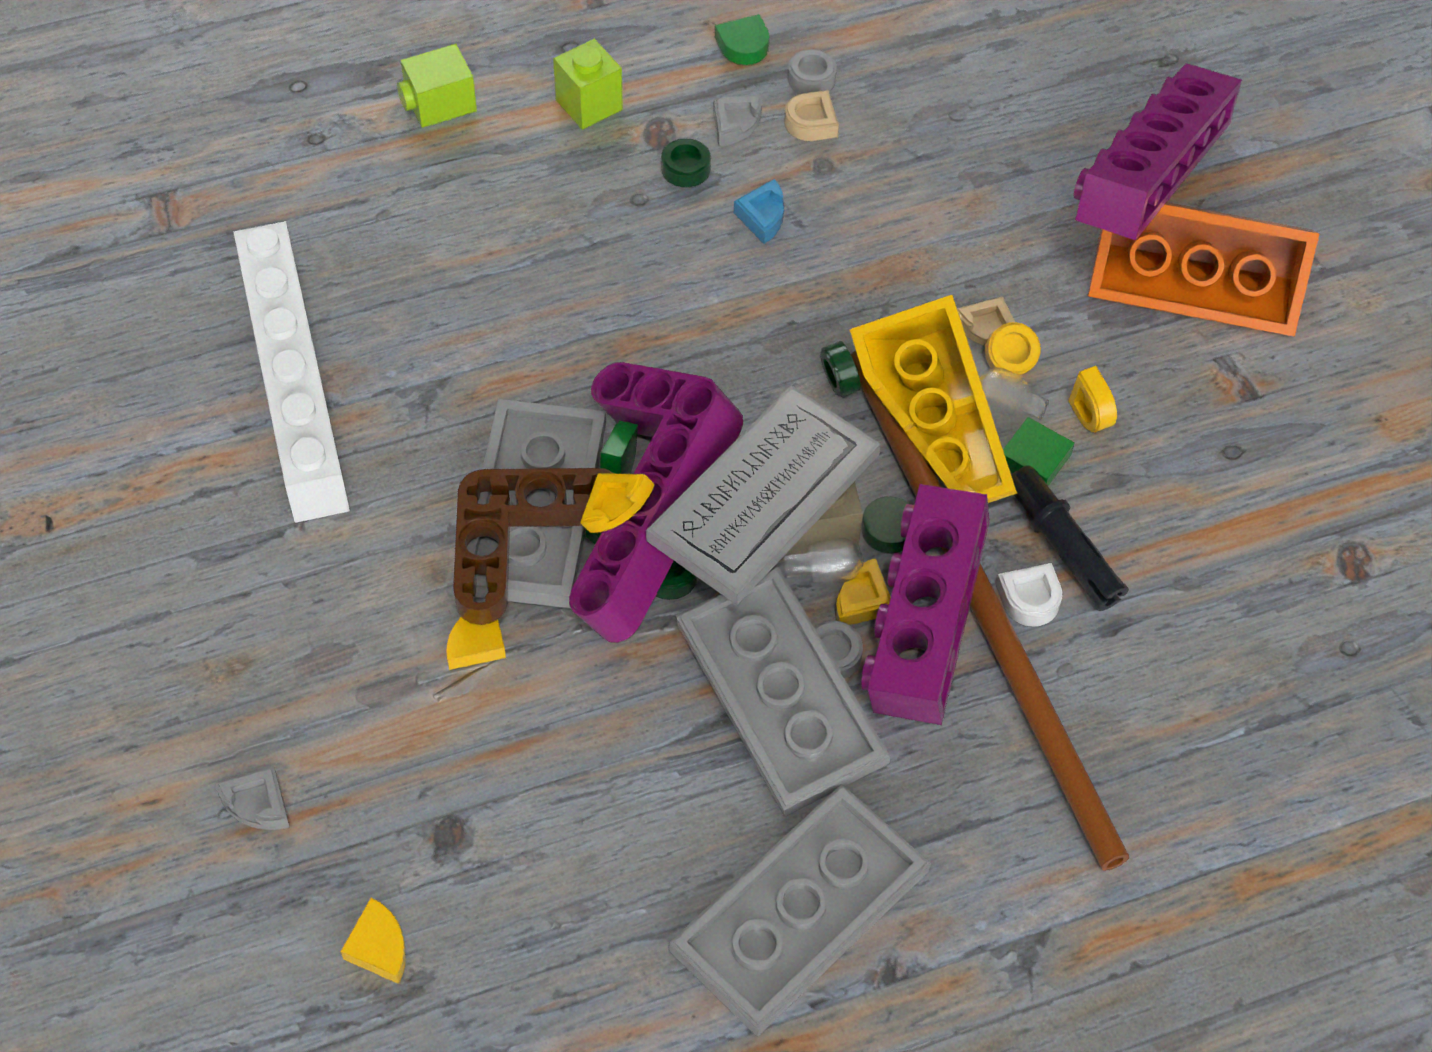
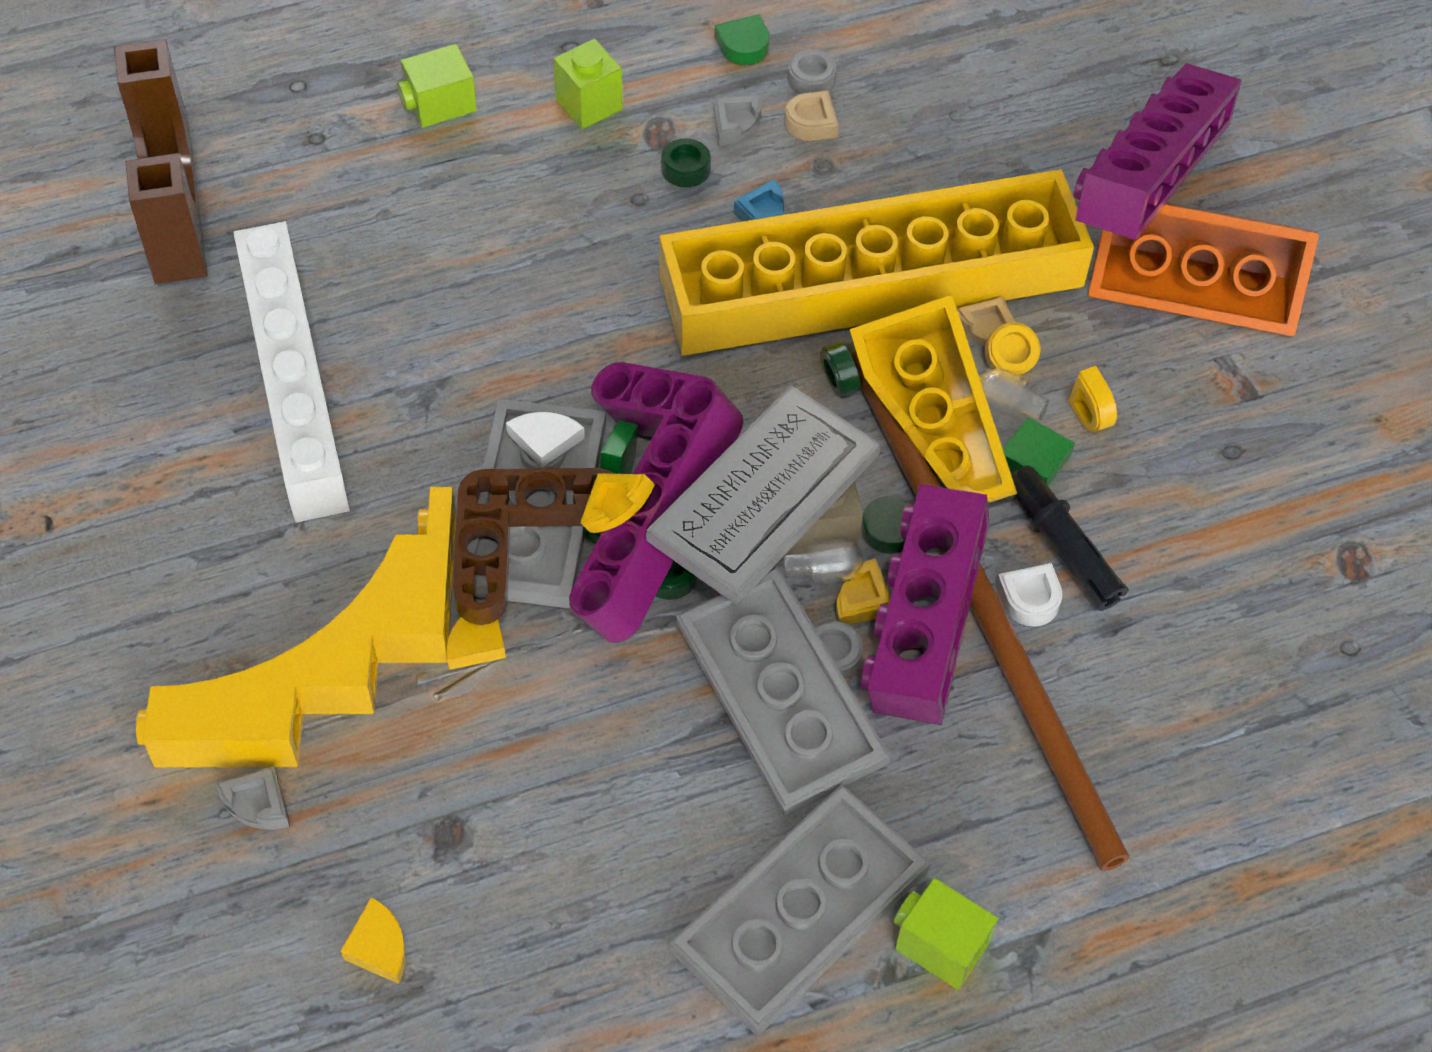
(163, 176): none -> reddish brown arch
(259, 712): none -> yellow arch
(545, 435): none -> white tile
(871, 260): none -> yellow brick
(944, 932): none -> lime brick

